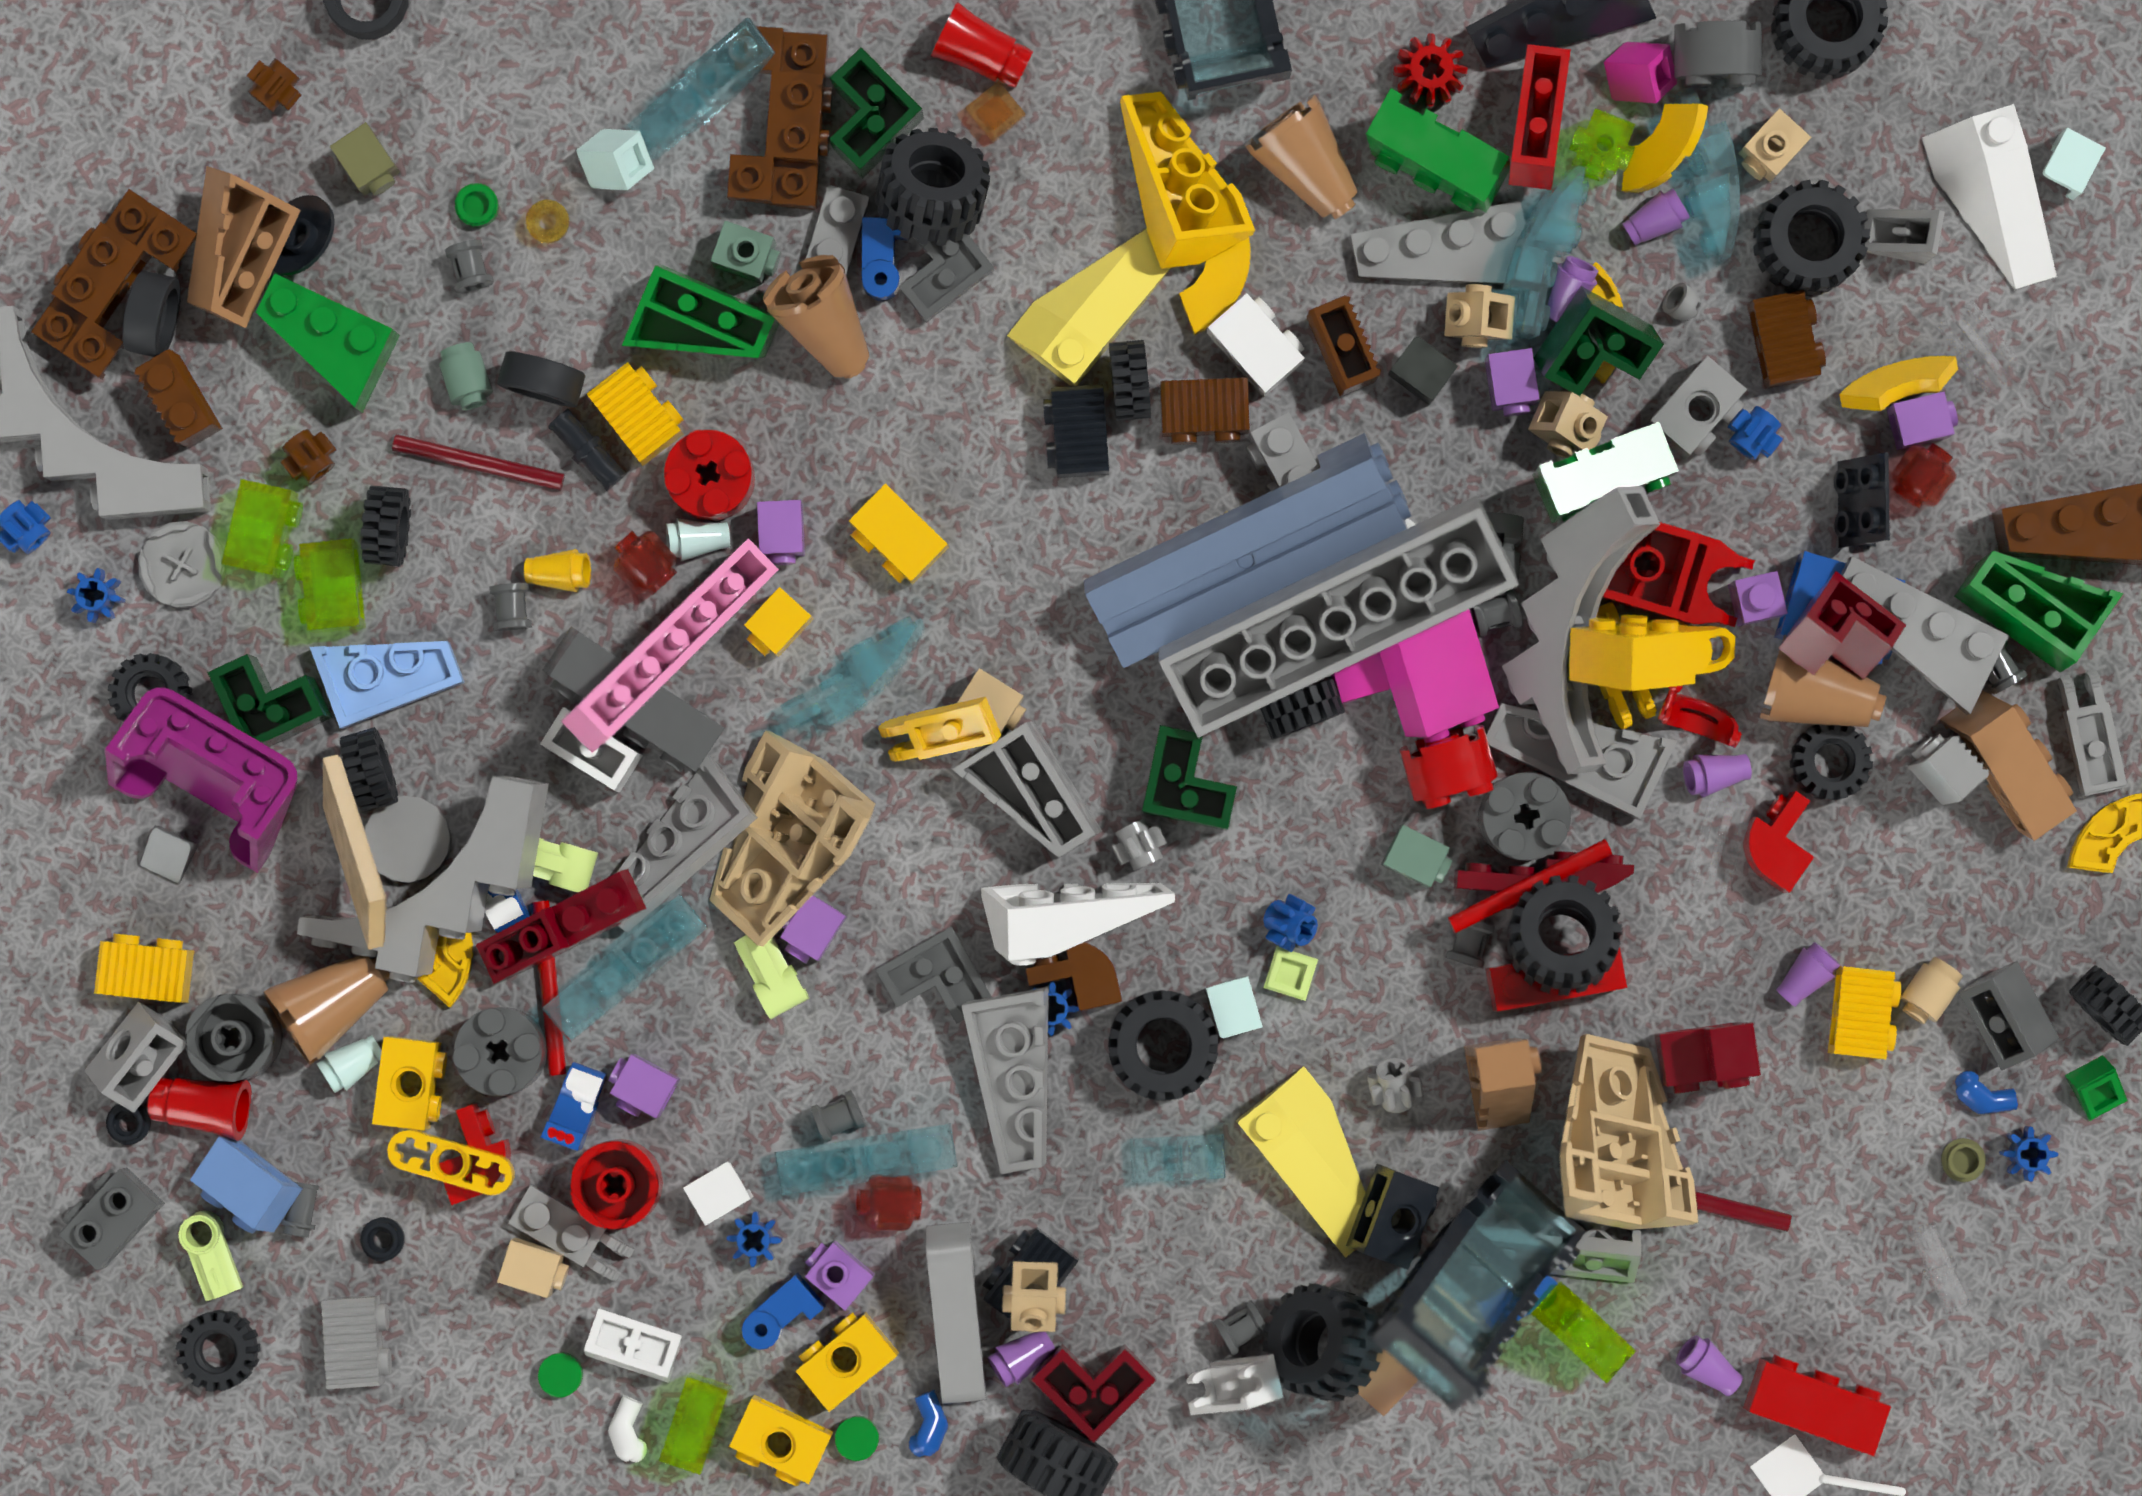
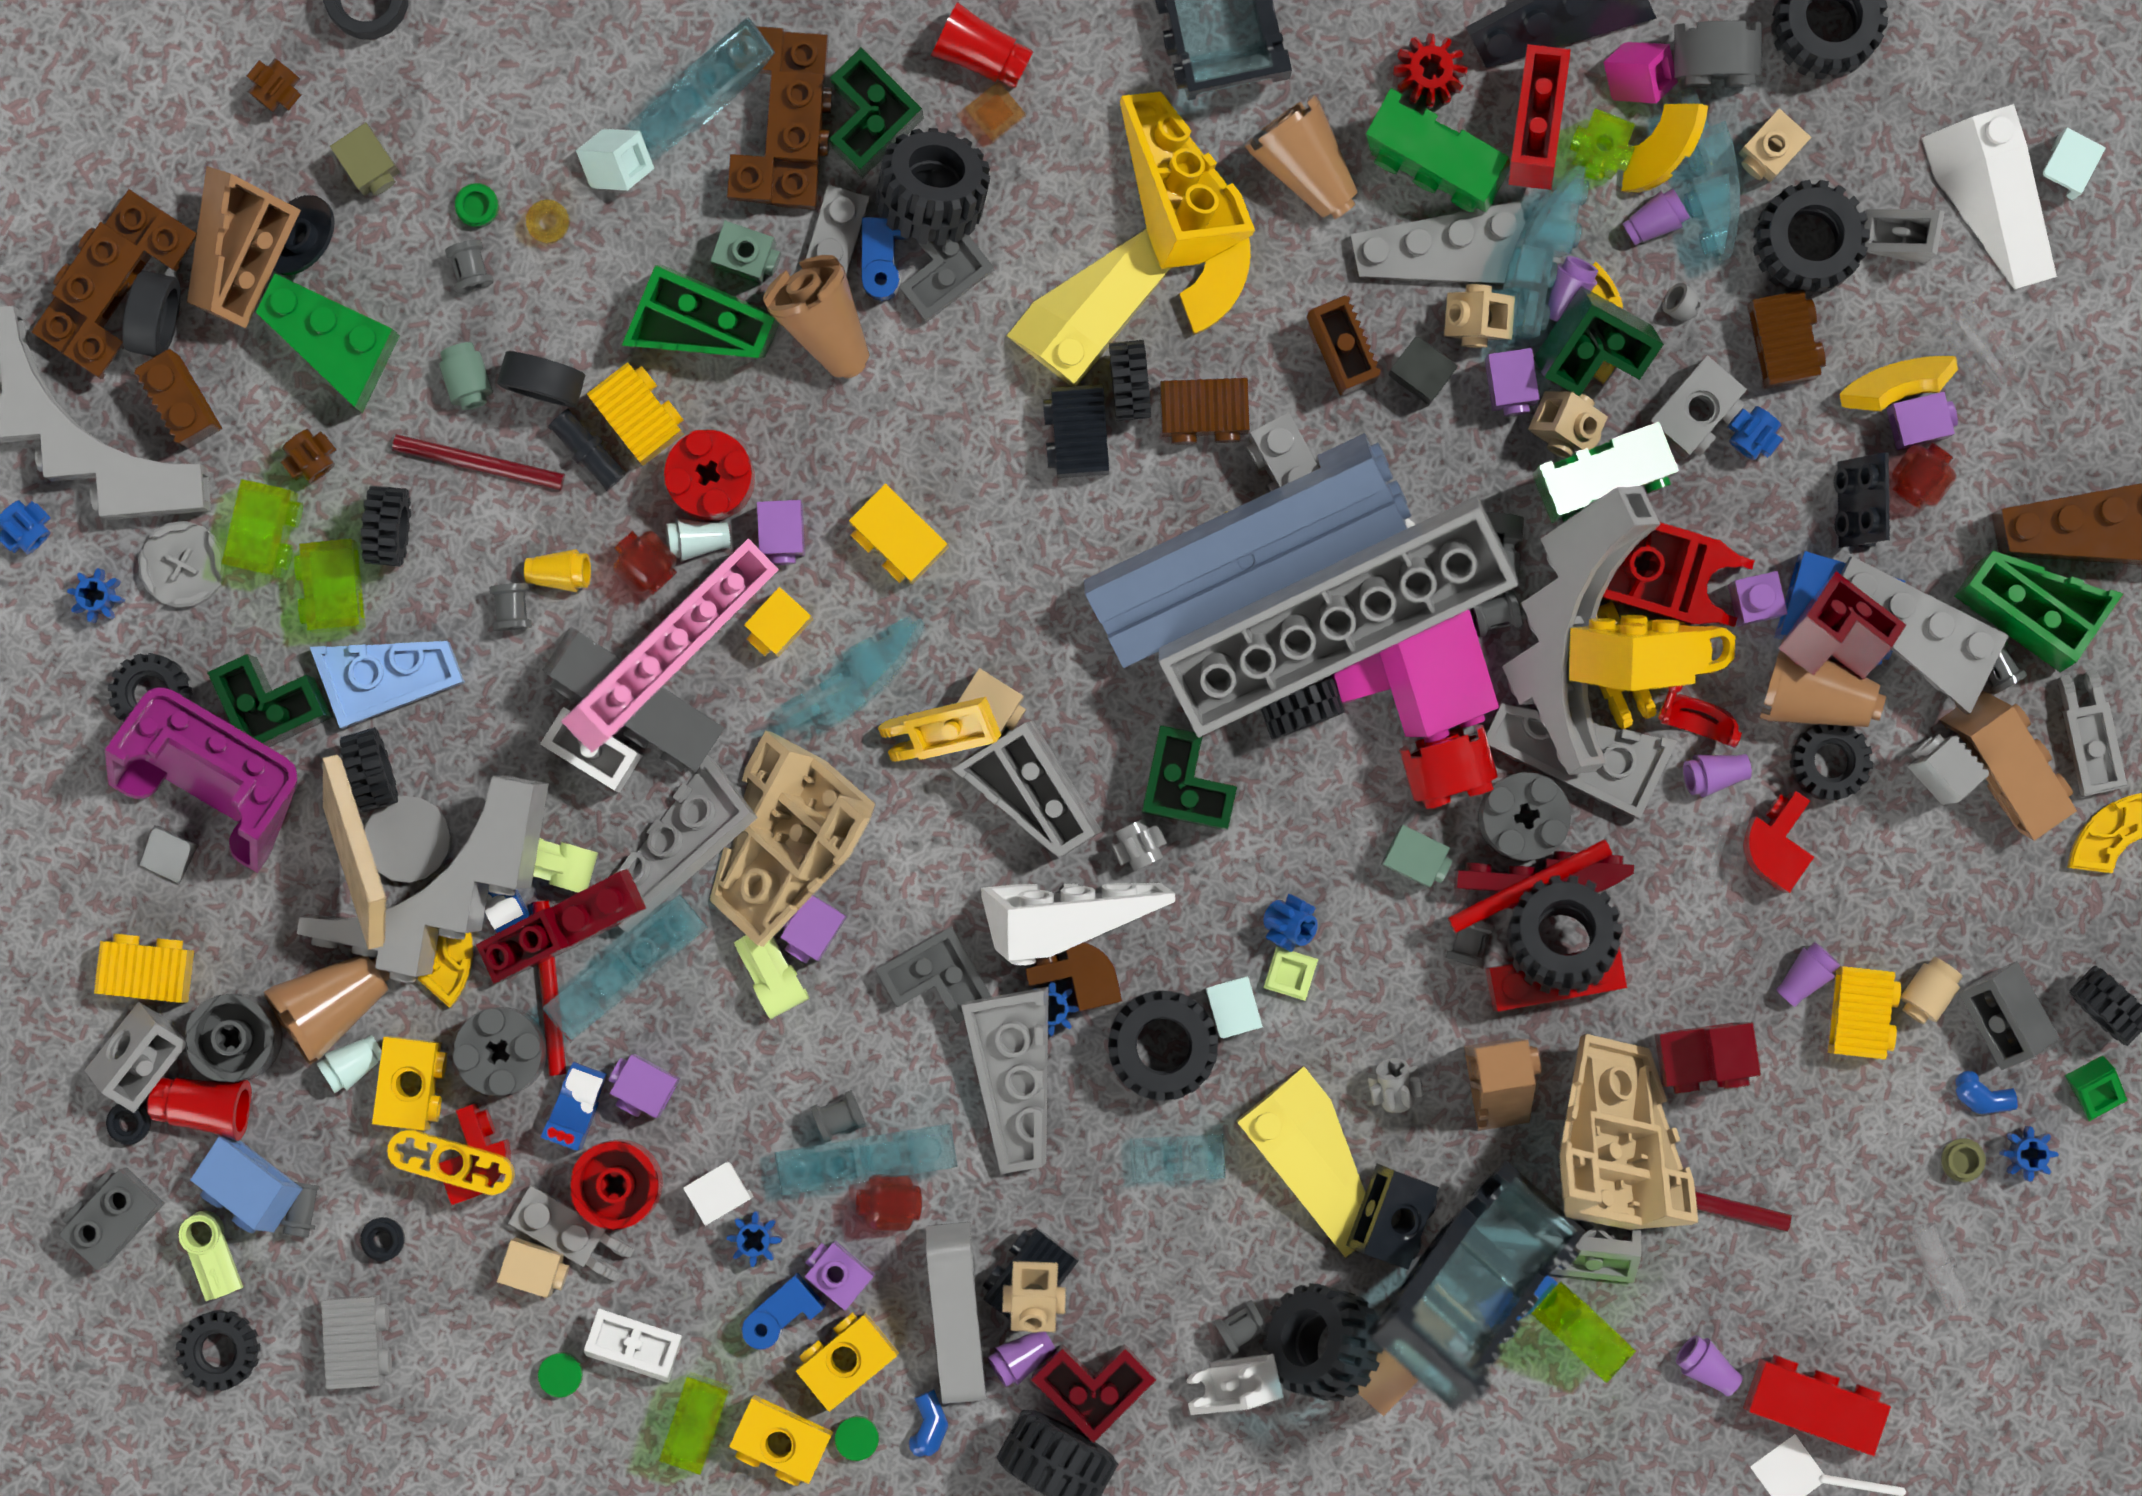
(622, 1433): white arm -> none
(1256, 343): white brick -> none

